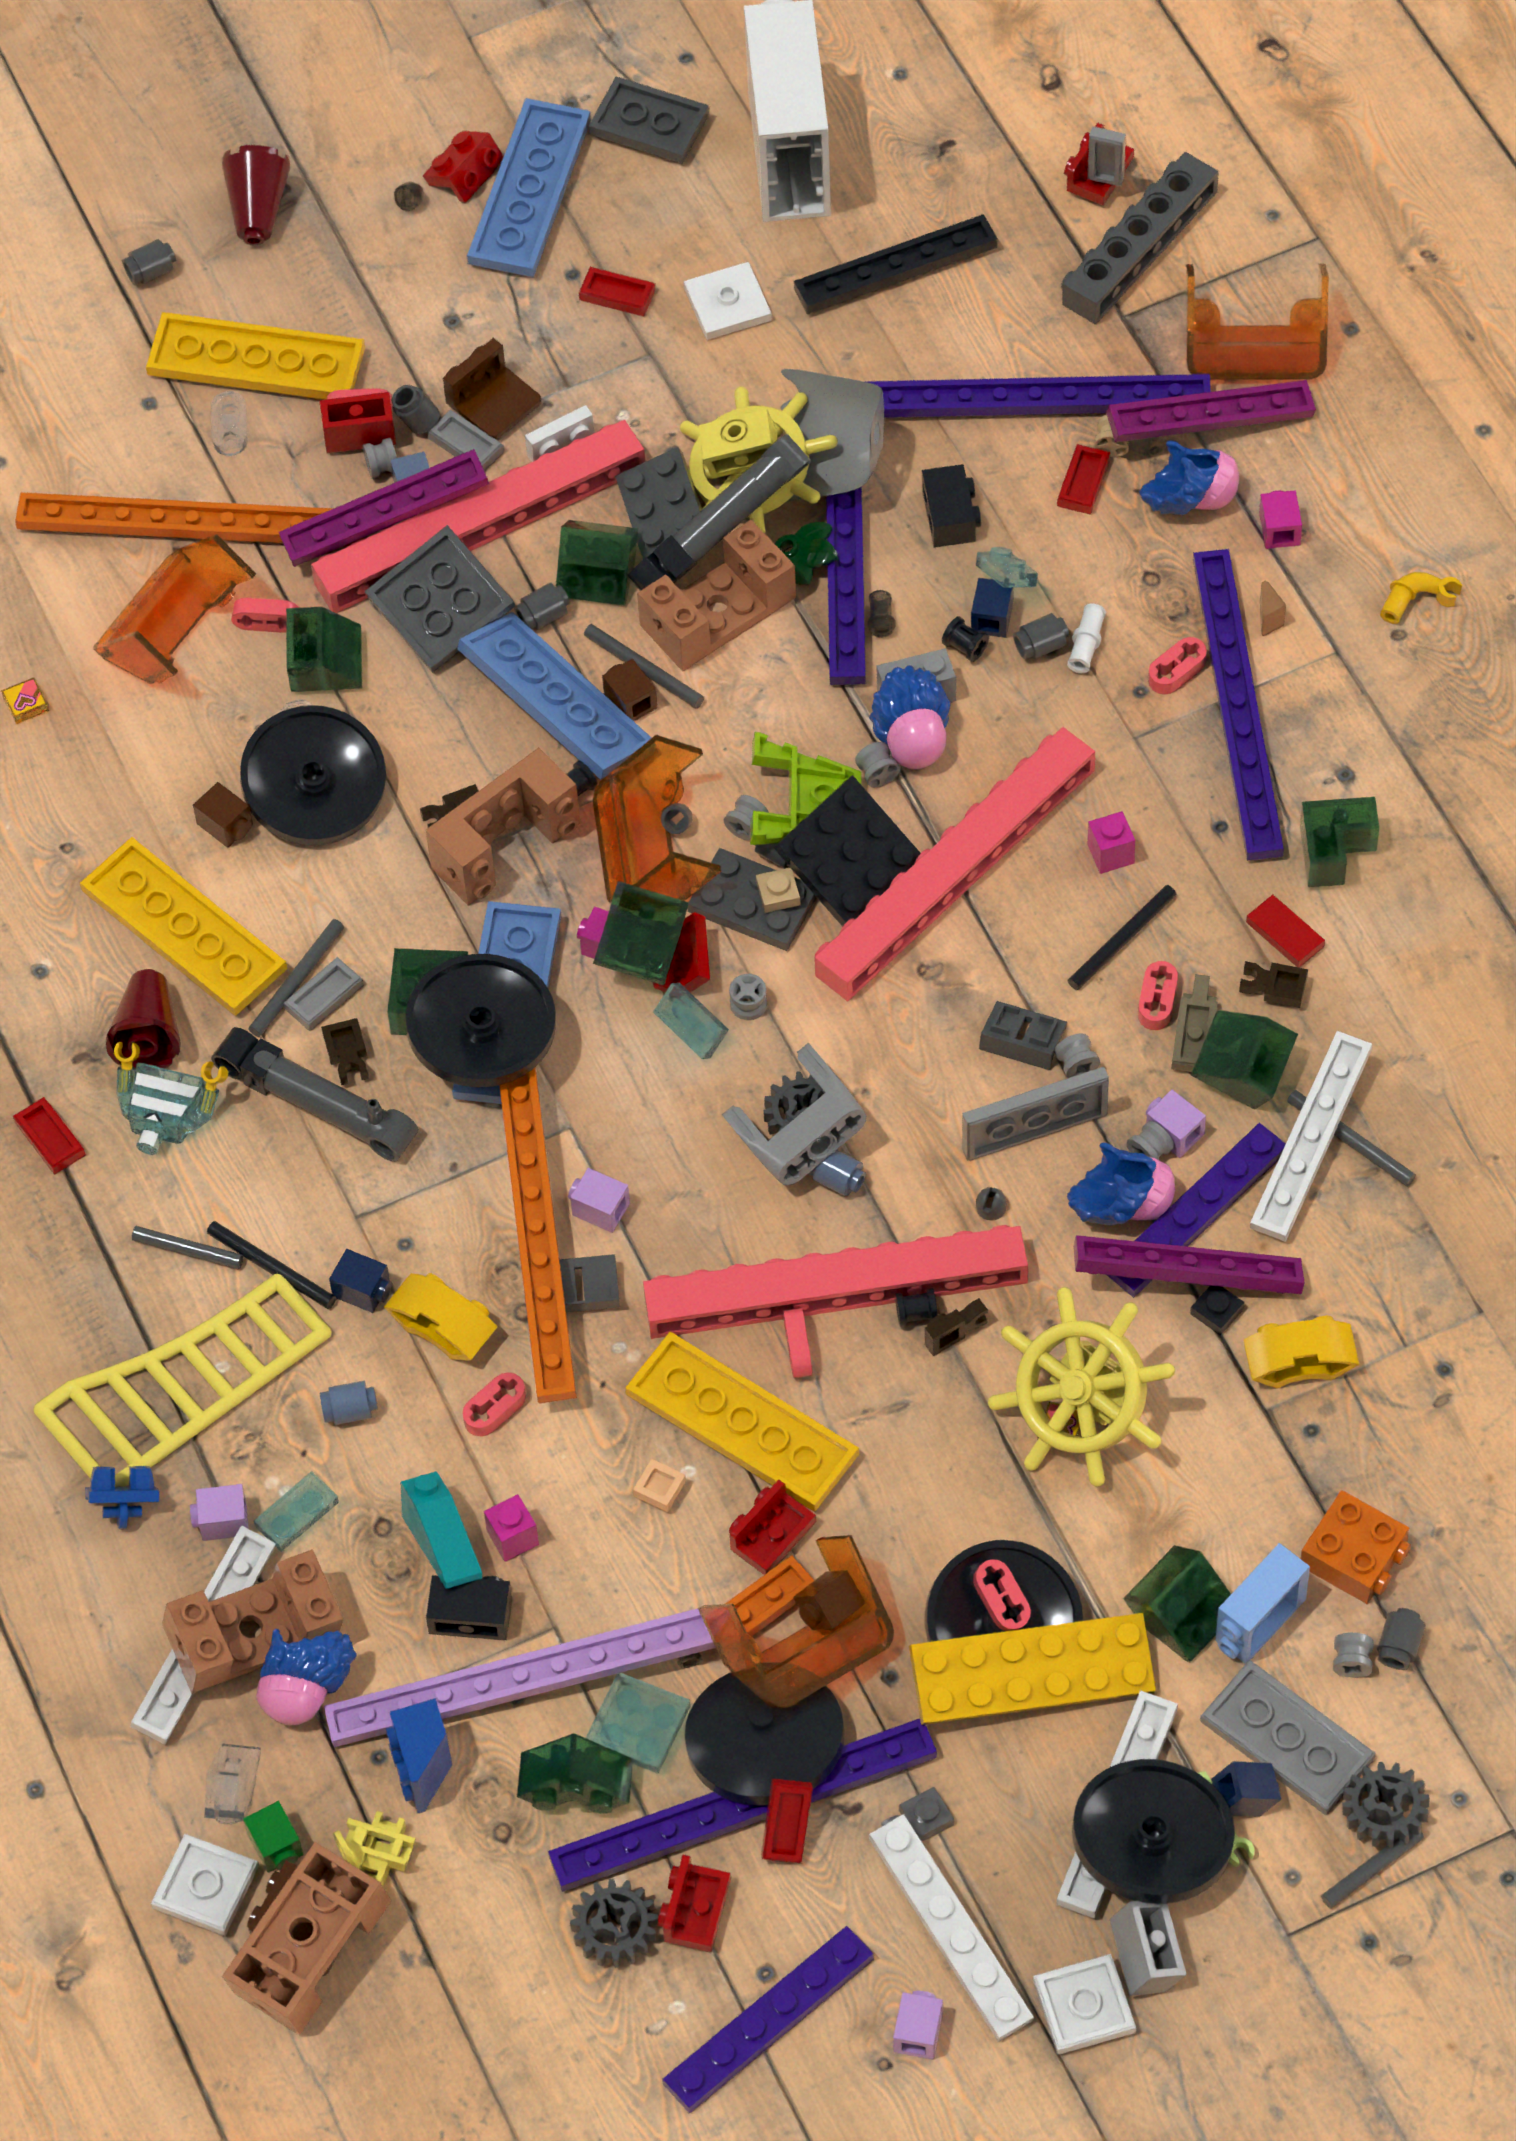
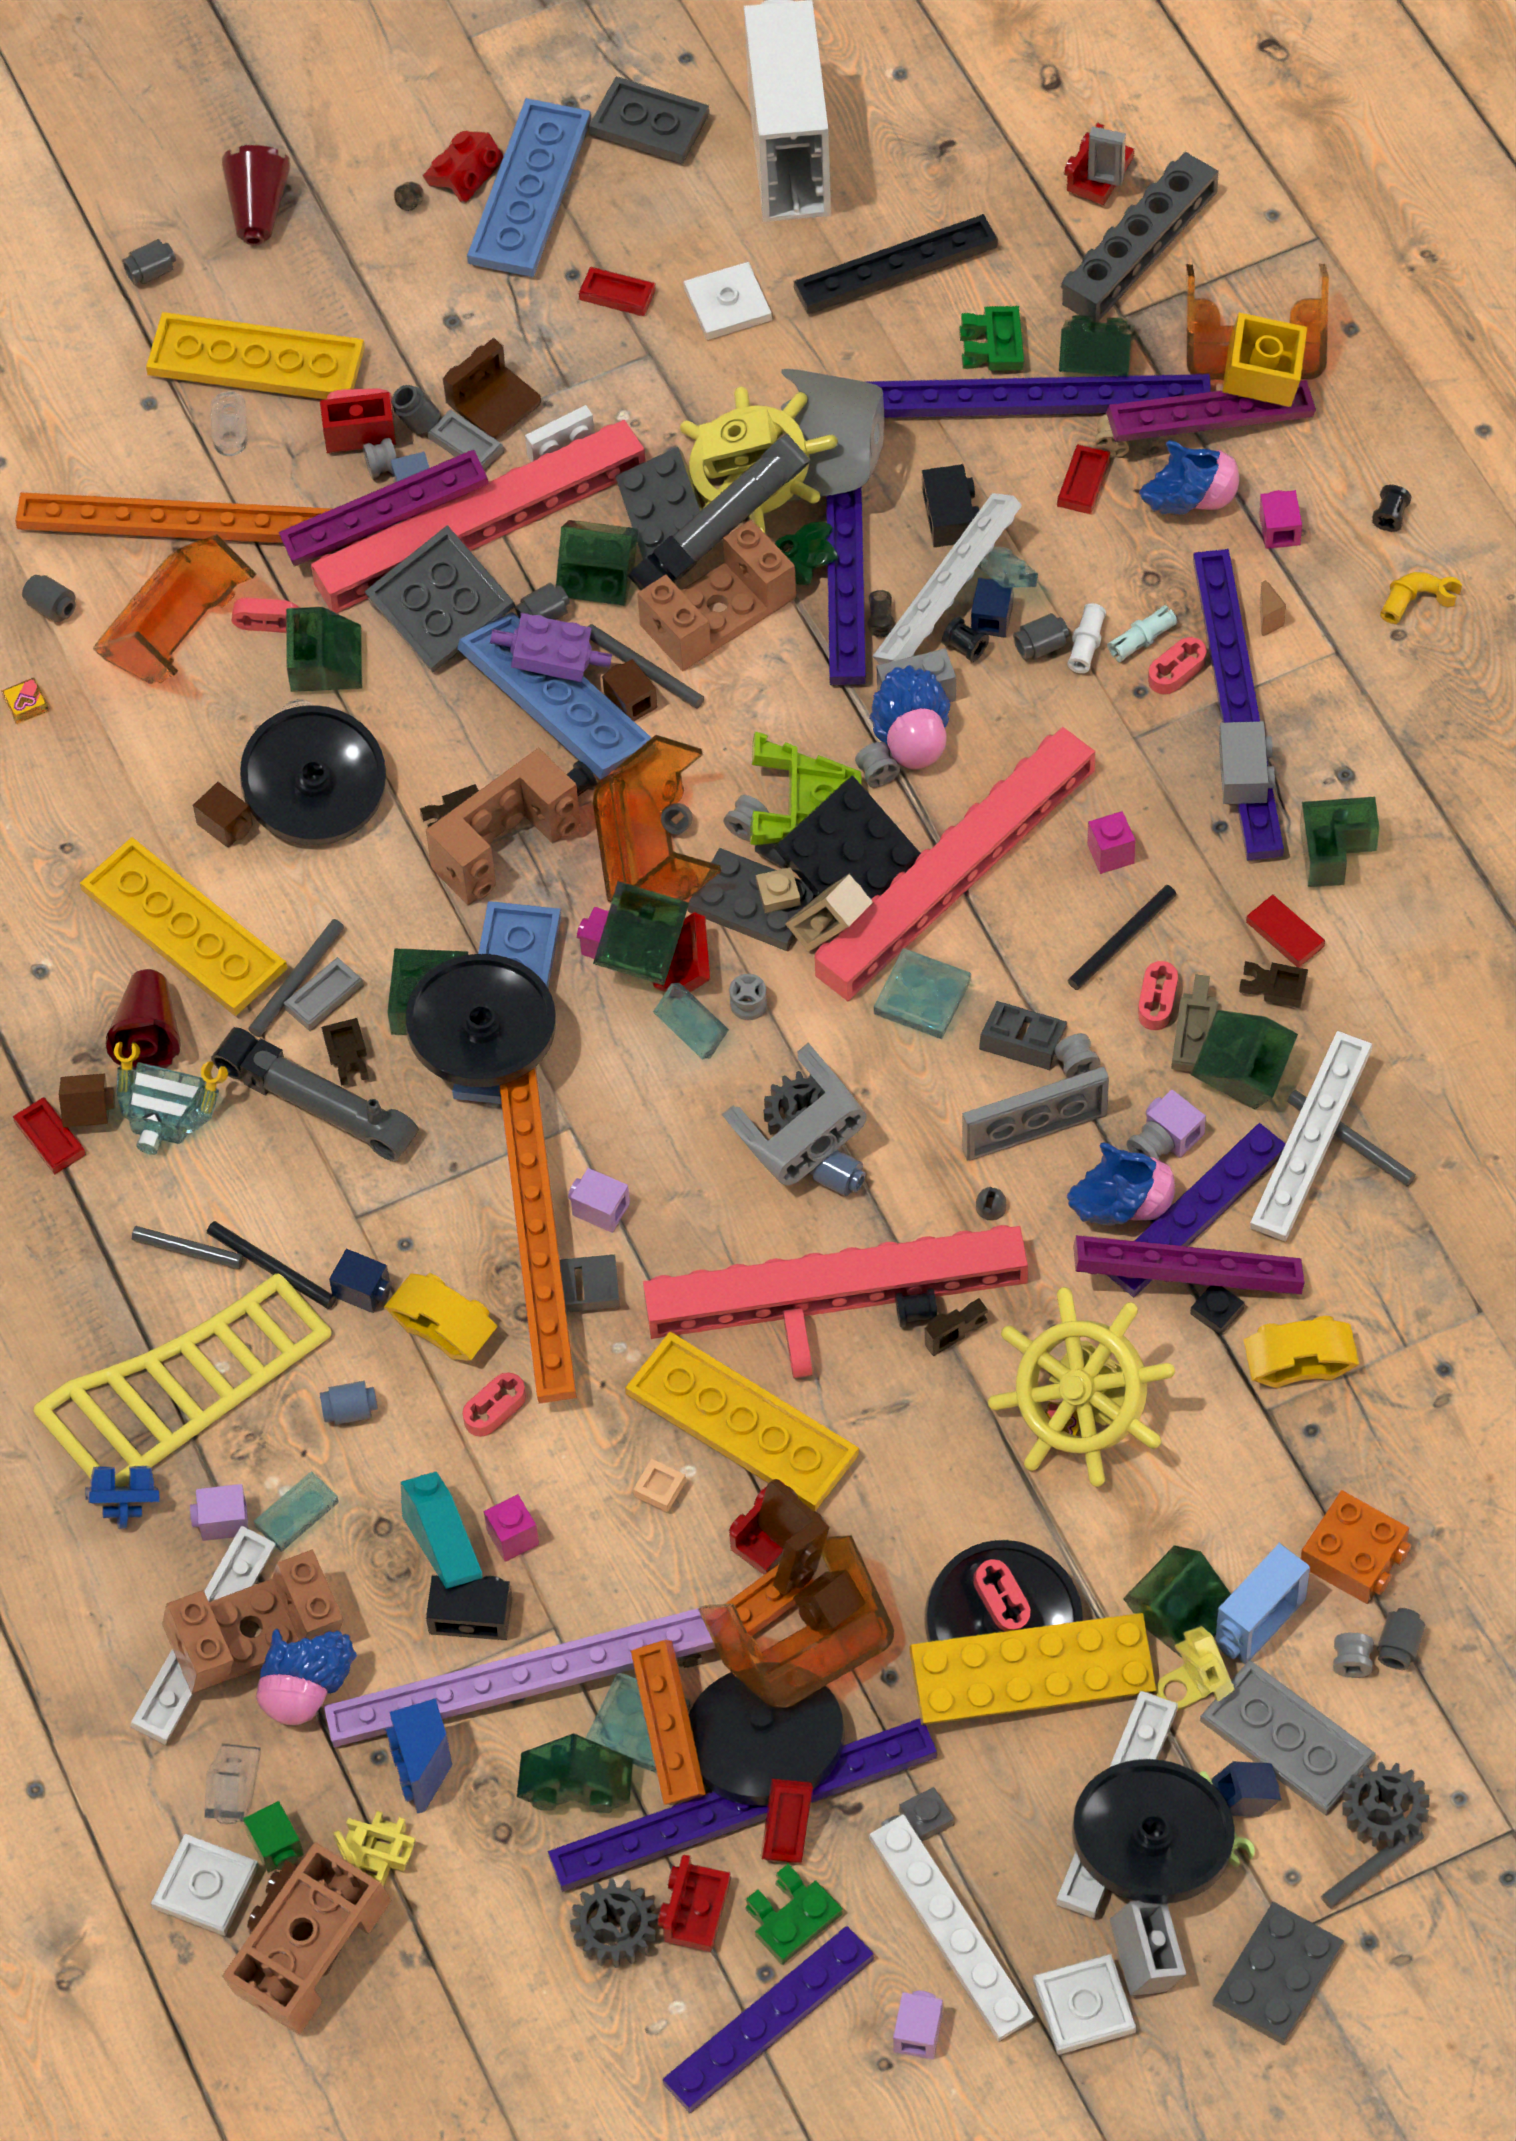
(49, 597): none -> dark grey brick
(85, 1100): none -> reddish brown brick
(551, 647): none -> medium lavender plate
(668, 1722): none -> orange plate
(796, 1531): none -> reddish brown bracket
(798, 1921): none -> green plate
(829, 913): none -> tan slope
(922, 993): none -> clear light blue plate
(948, 578): none -> white plate
(1002, 335): none -> green plate
(1096, 346): none -> clear green slope
(1142, 633): none -> light aqua pin
(1202, 1671): none -> light yellow piece
(1244, 762): none -> light grey brick
(1264, 359): none -> yellow brick
(1278, 1973): none -> dark grey plate
(1391, 508): none -> black bush

